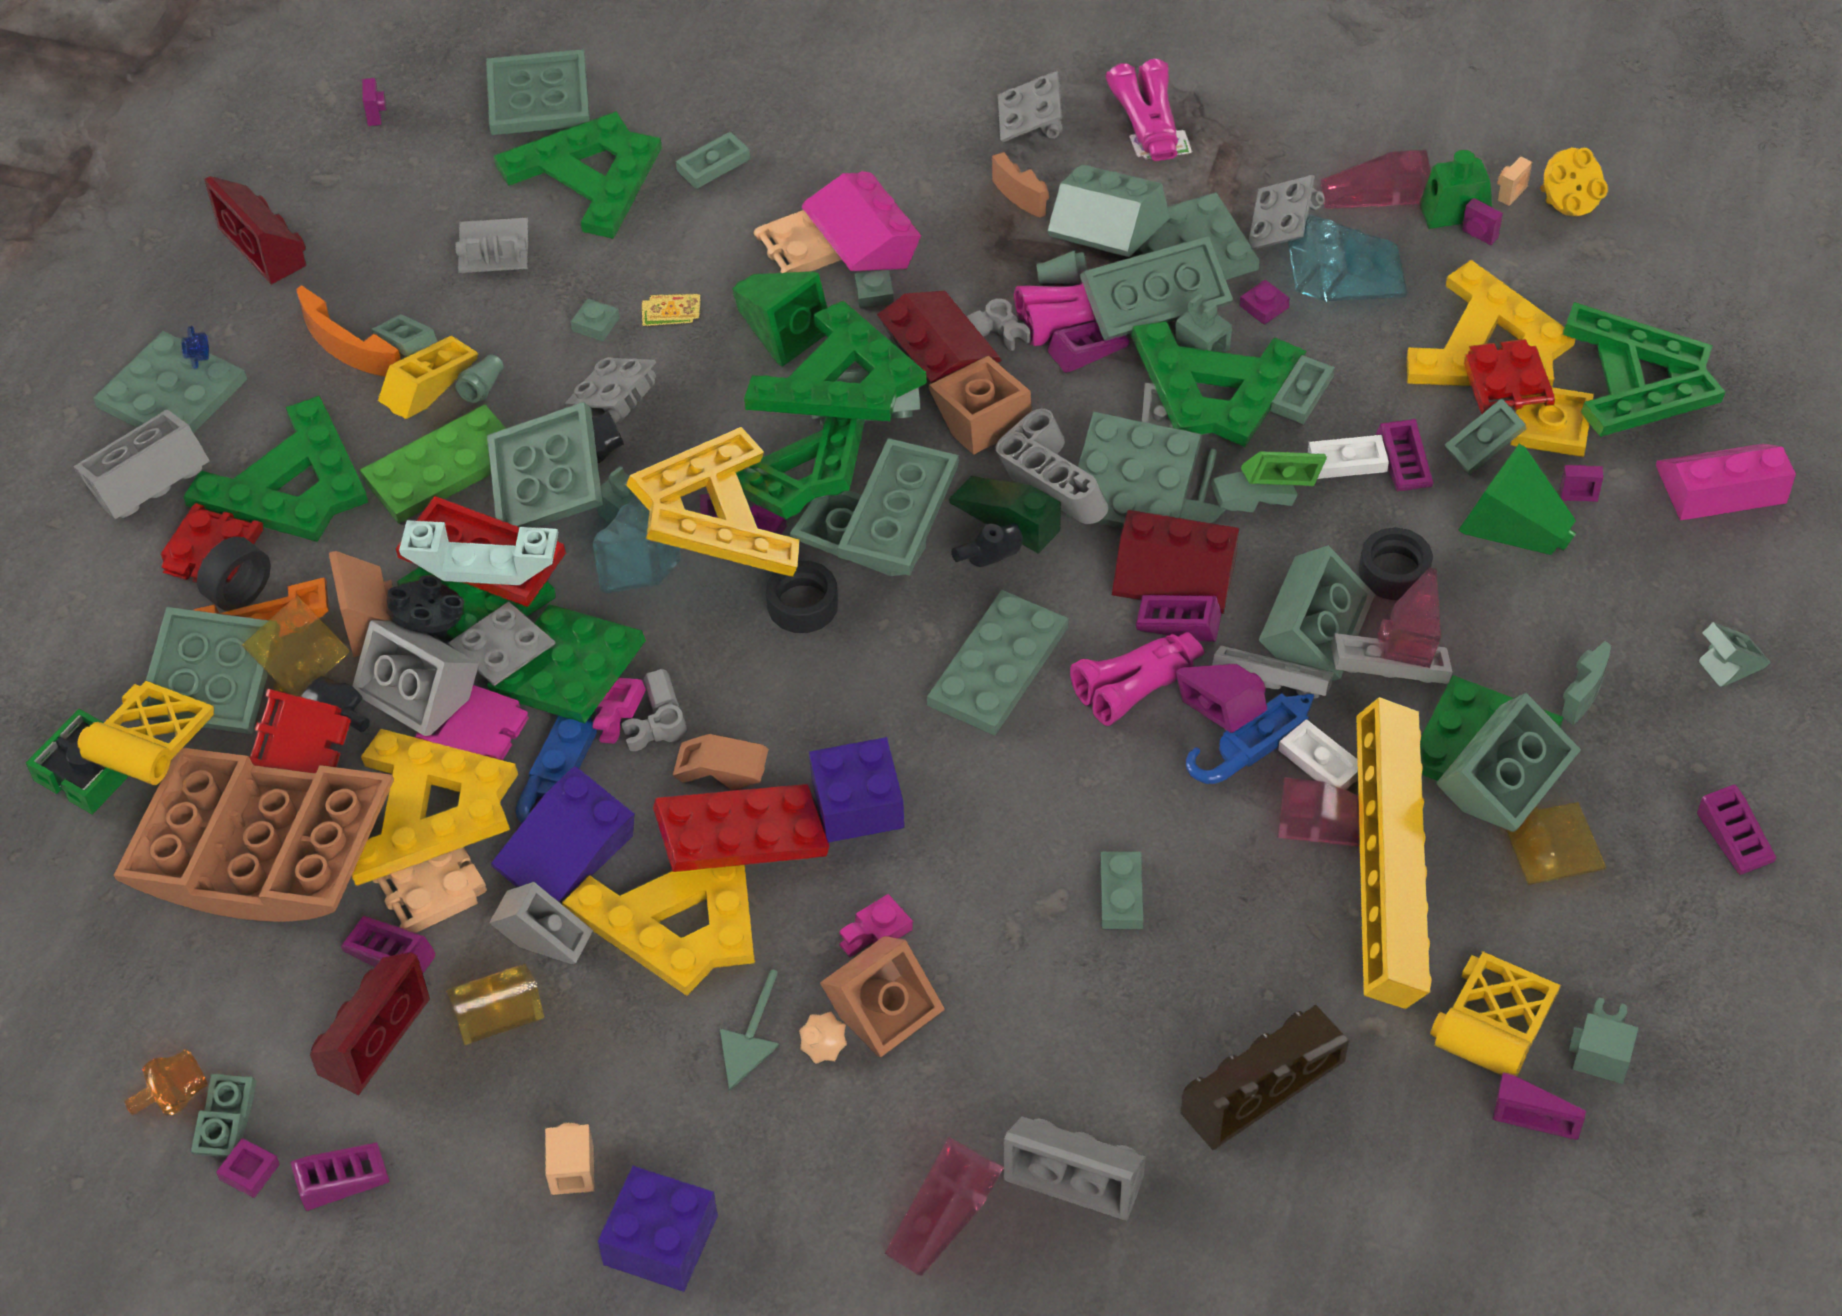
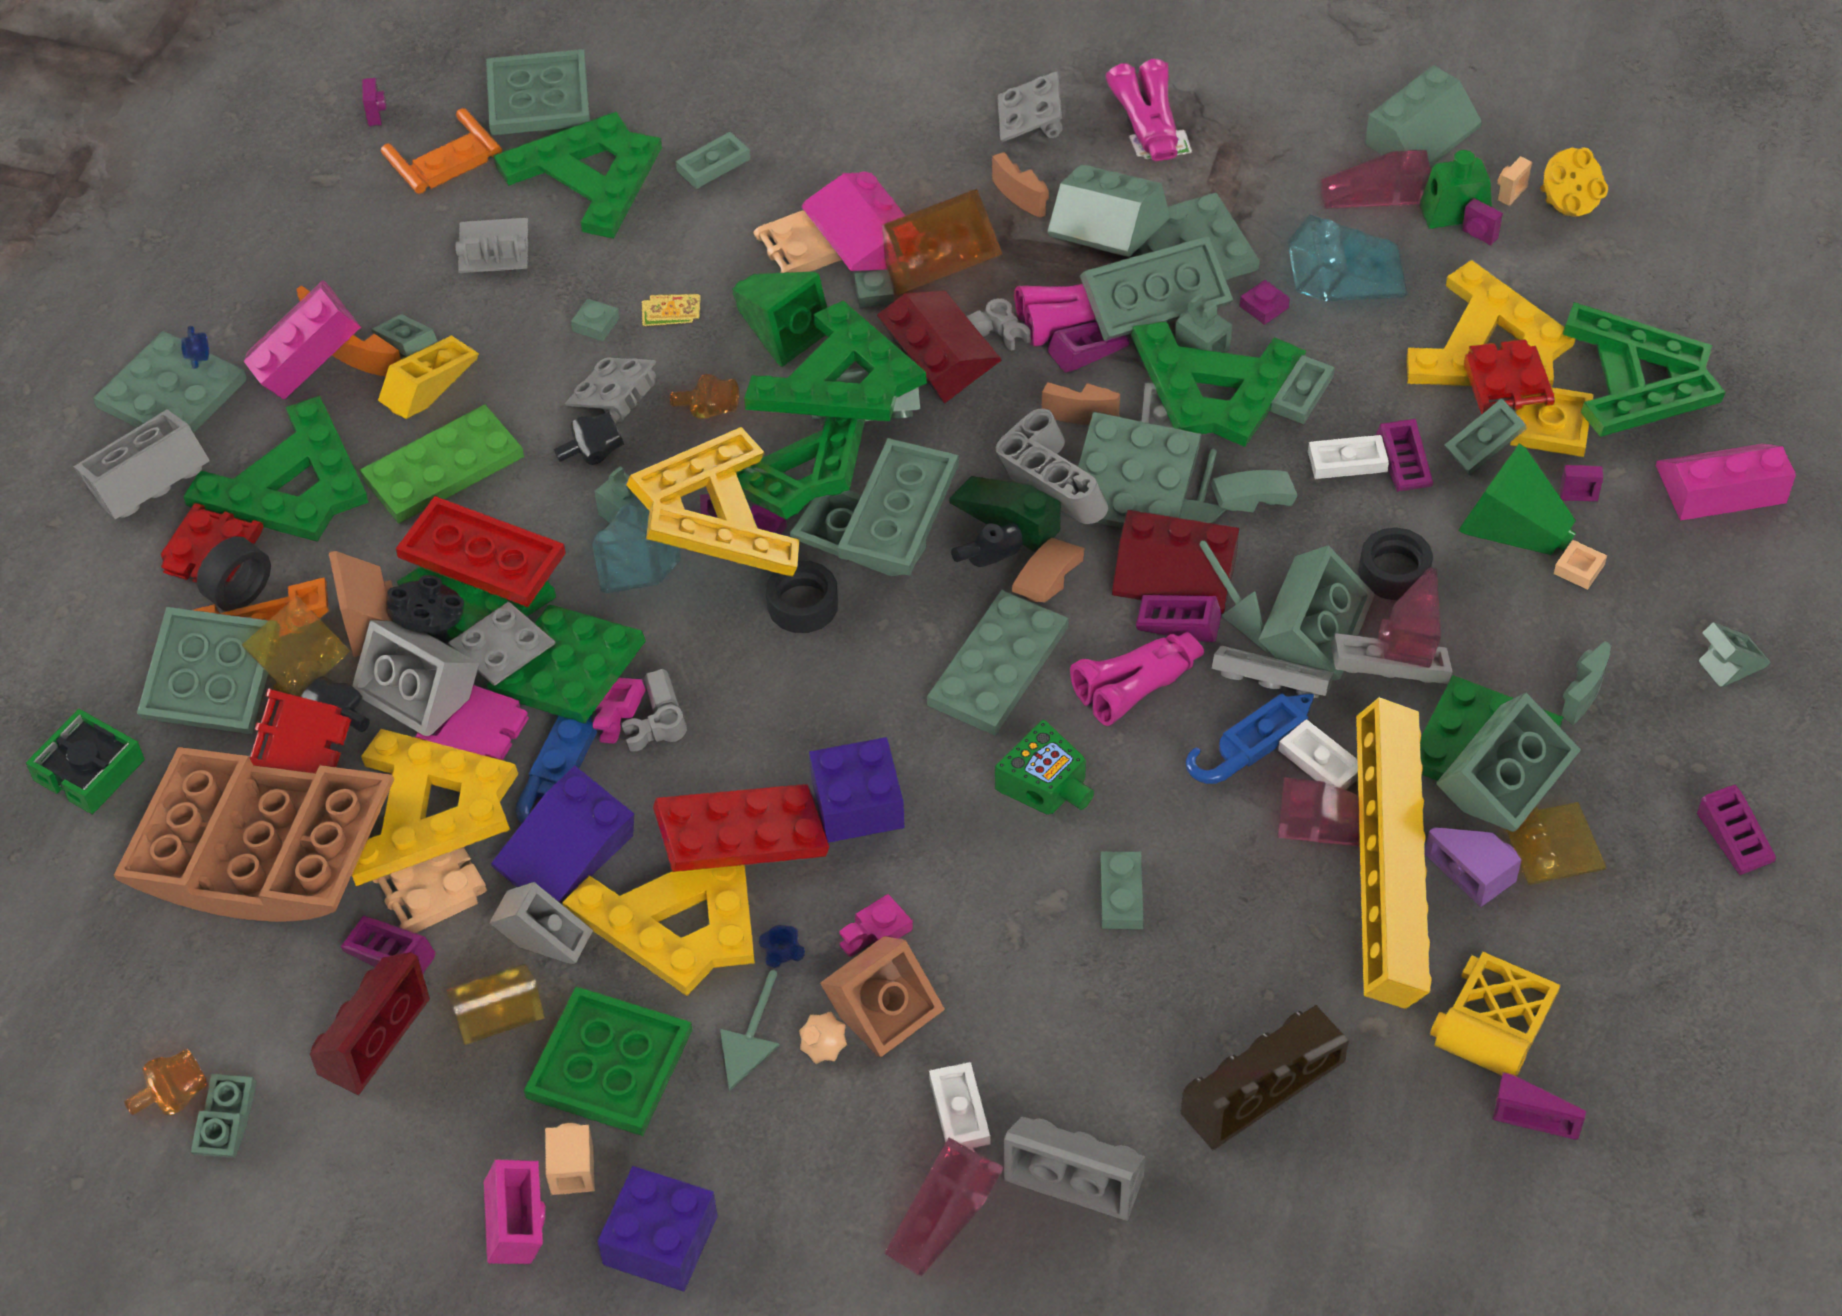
(135, 749): yellow piece -> none
(248, 1168): magenta plate -> none
(255, 229): dark red slope -> none
(301, 341): none -> dark pink slope
(321, 1164): magenta slope -> none
(429, 548): light aqua slope -> none
(448, 159): none -> orange plate
(477, 381): sand green cone -> none
(513, 1212): none -> dark pink brick
(545, 468): sand green plate -> none
(608, 1061): none -> green plate
(709, 397): none -> clear orange piece
(726, 759): nougat slope -> none
(779, 936): none -> clear blue plate
(938, 242): none -> clear orange slope
(959, 1105): none -> white plate
(981, 403): nougat slope -> none
(1044, 772): none -> green torso
(1046, 569): none -> nougat slope
(1062, 269): sand green cone -> none
(1079, 407): none -> nougat slope
(1223, 693): magenta slope -> none
(1246, 612): none -> sand green piece
(1283, 211): light grey hinge -> none
(1284, 468): bright green slope -> none
(1424, 115): none -> sand green slope
(1474, 861): none -> medium lavender slope
(1580, 564): none -> light nougat plate
(1604, 1044): sand green brick -> none

